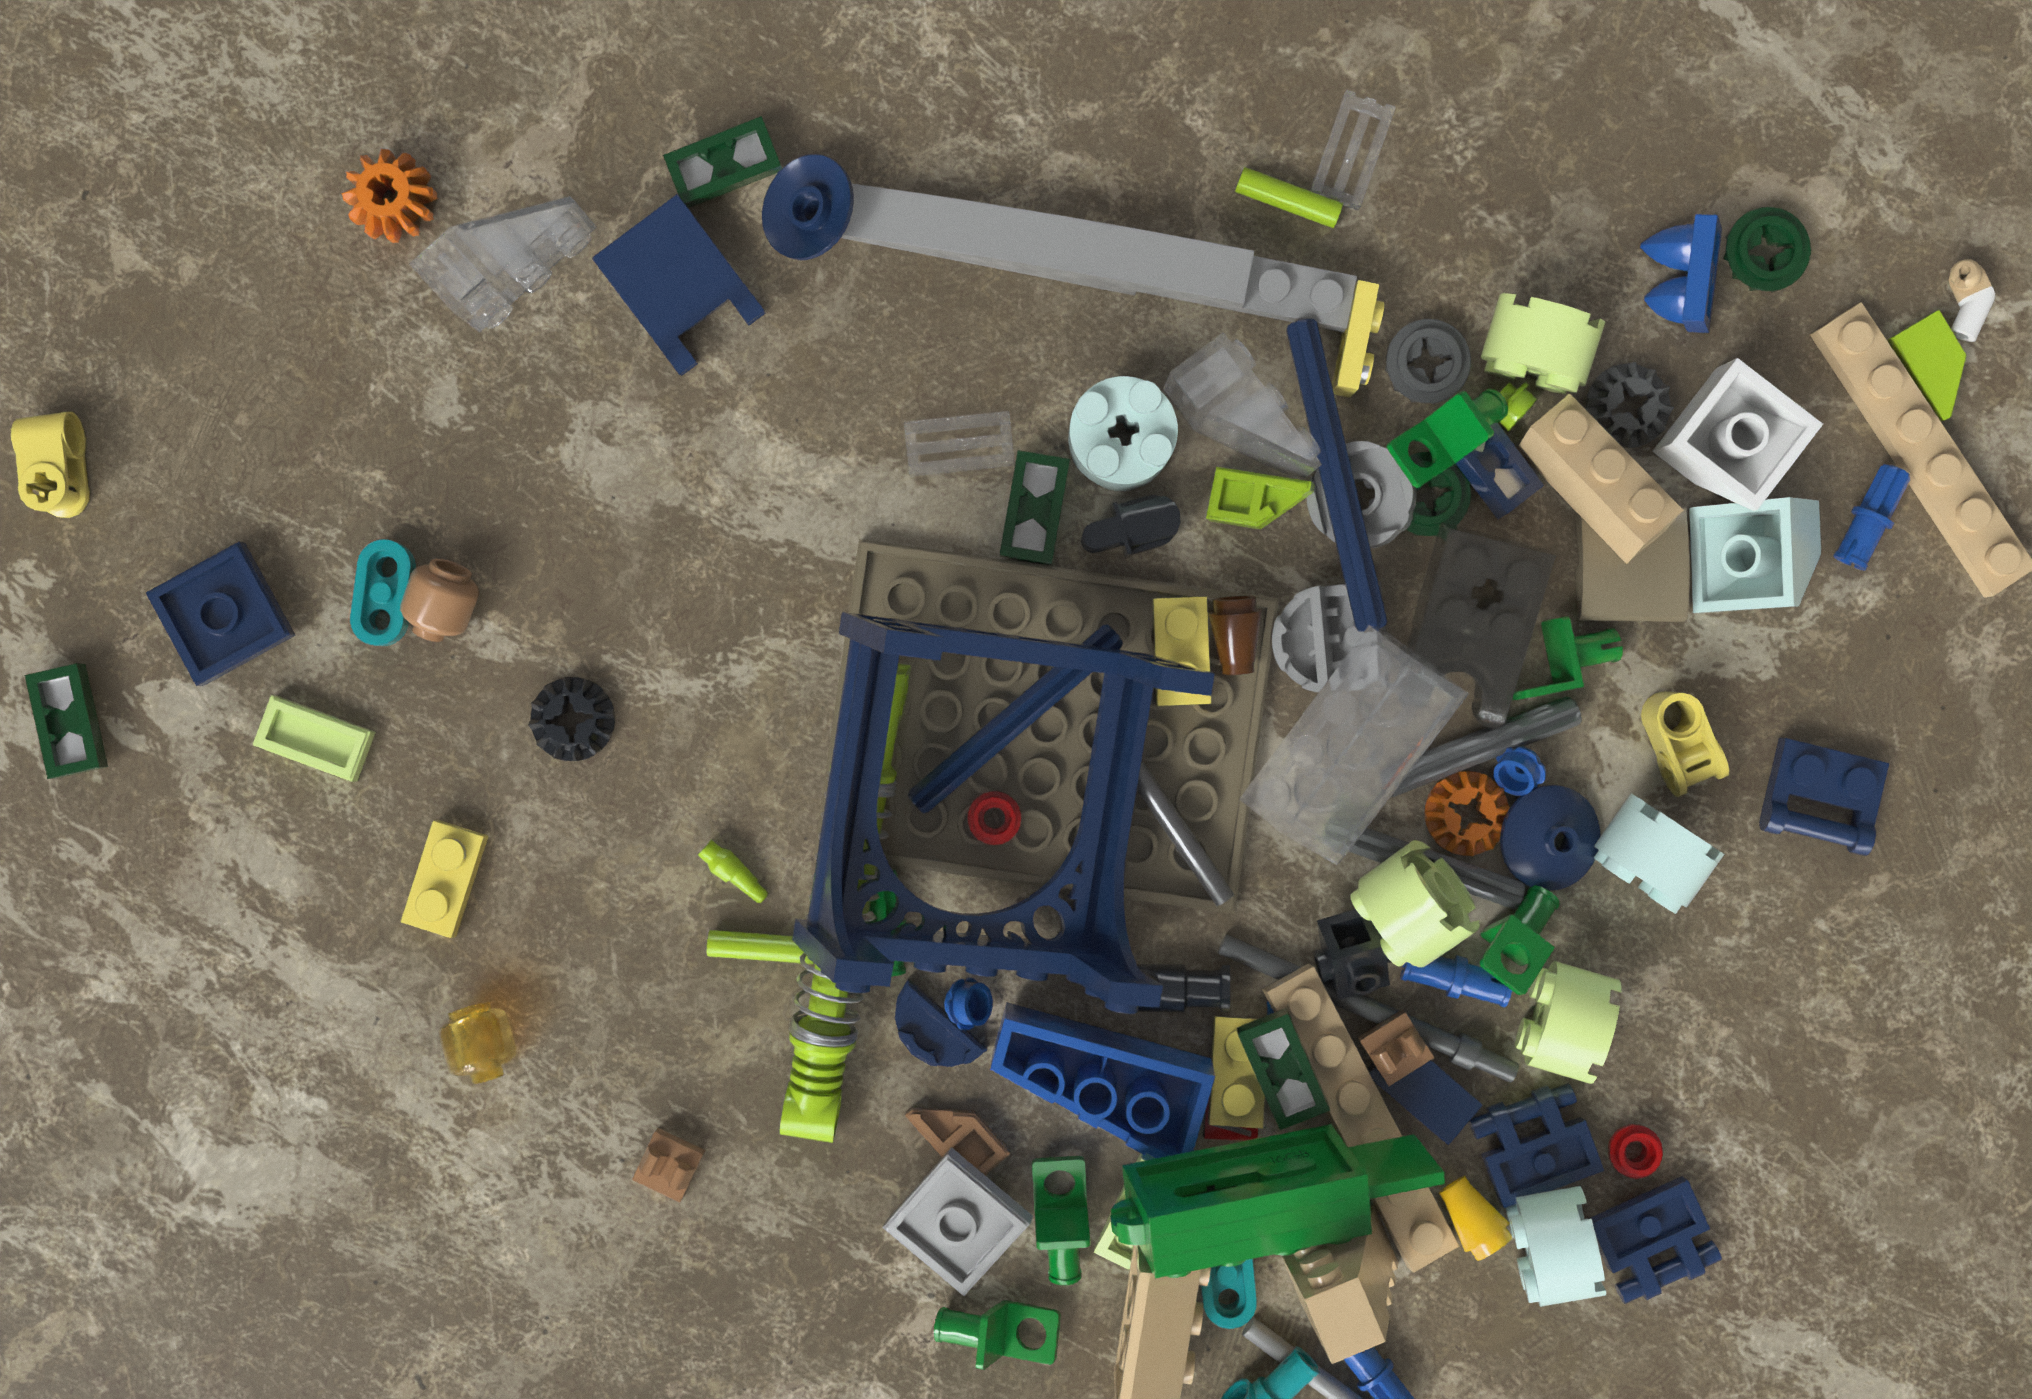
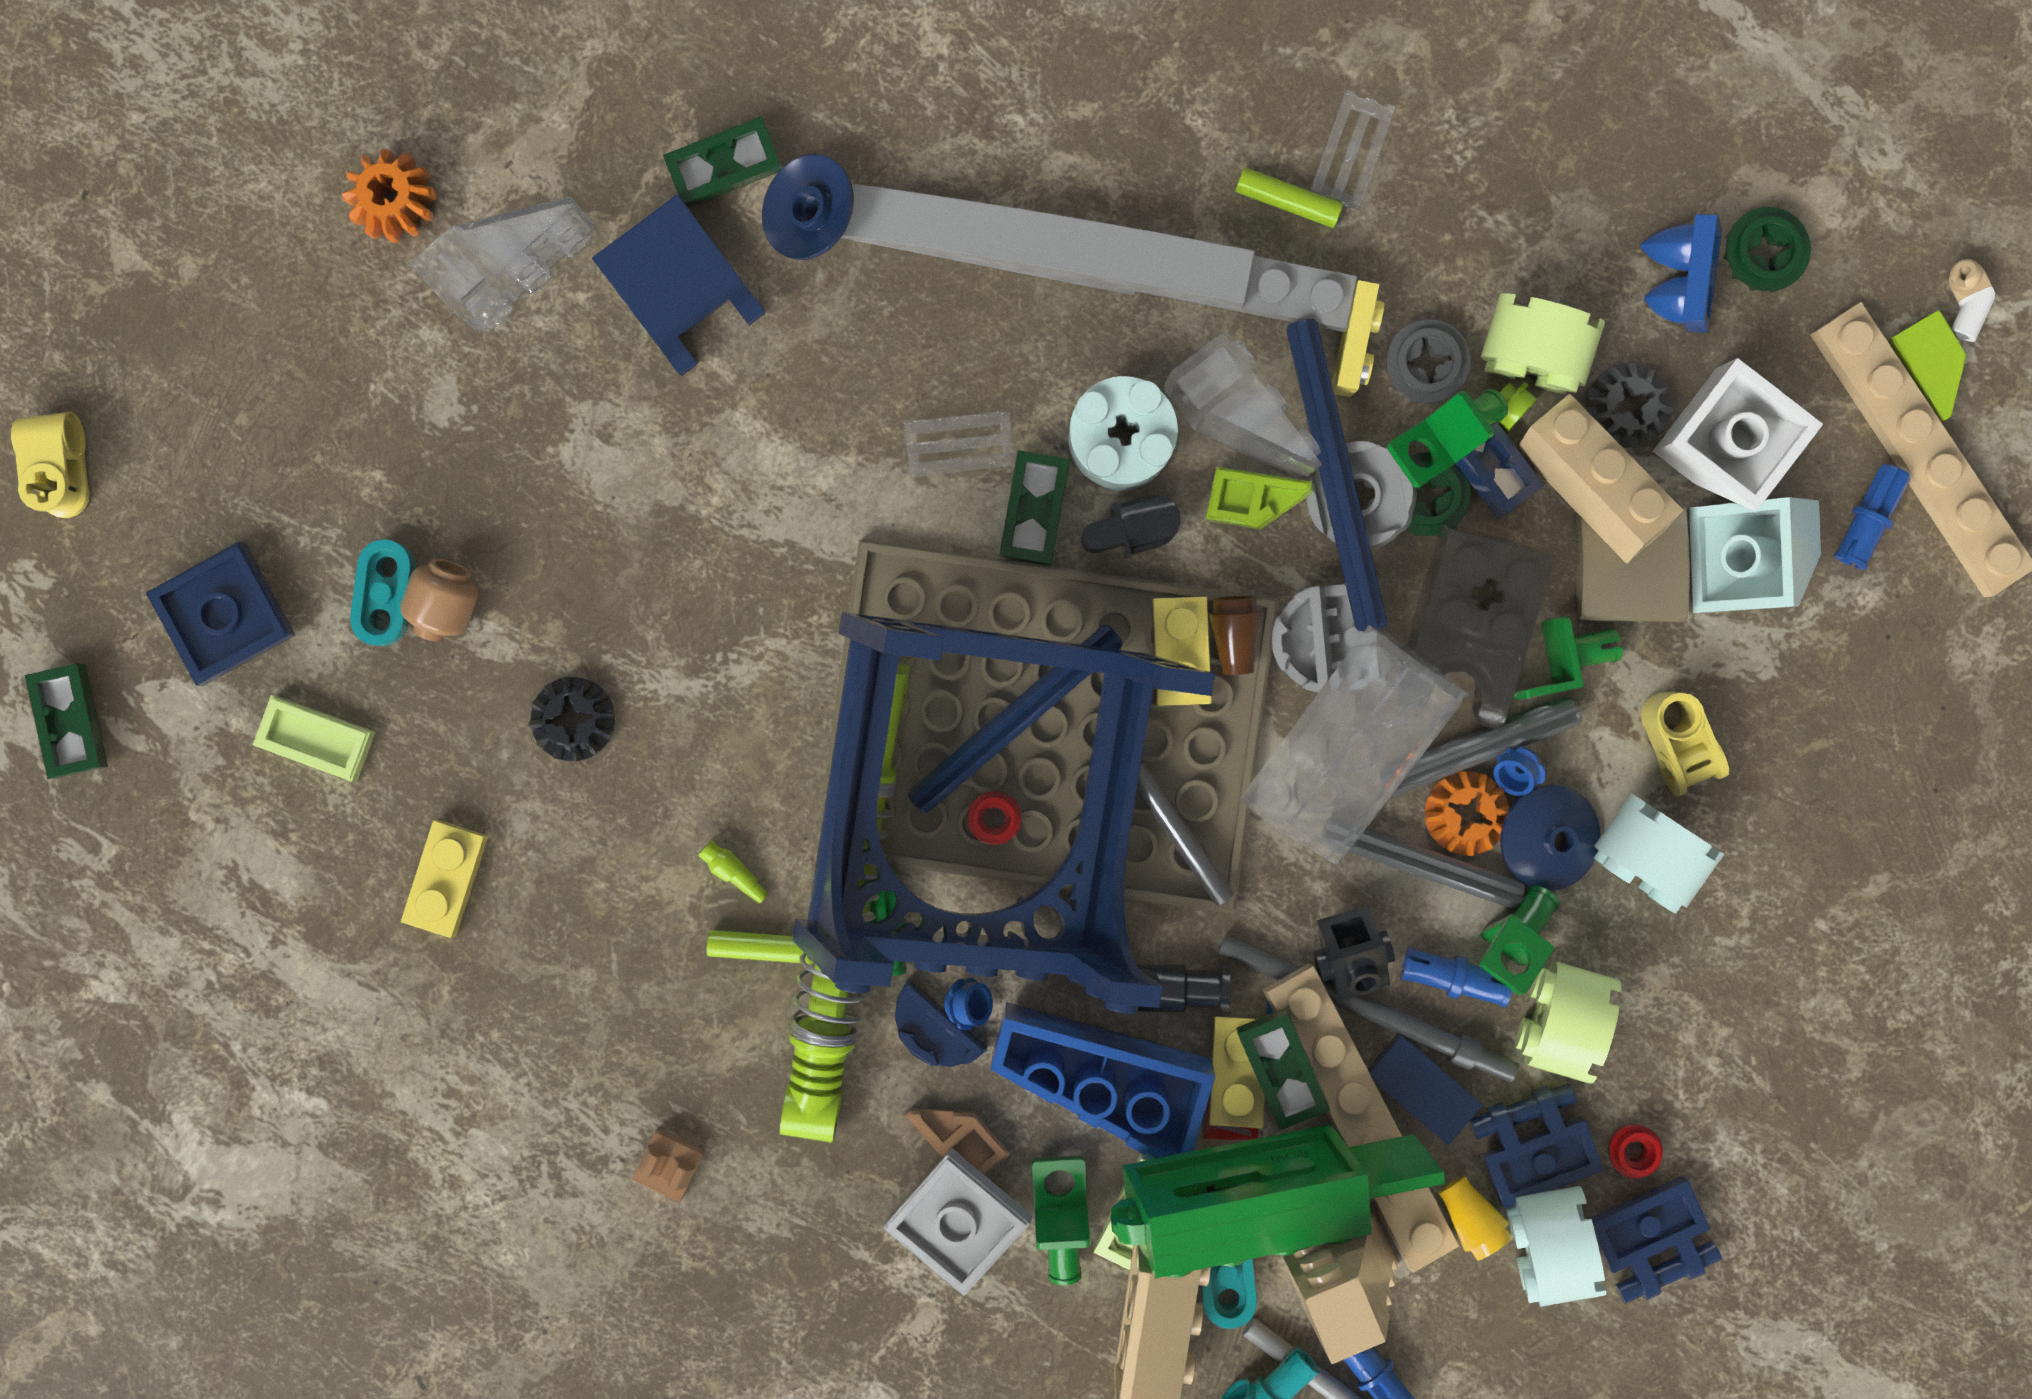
(477, 1042): clear yellow head -> none
(997, 1332): green bracket -> none
(1395, 1047): medium nougat tile -> none
(1415, 906): yellowish green brick -> none
(1826, 778): dark blue plate -> none

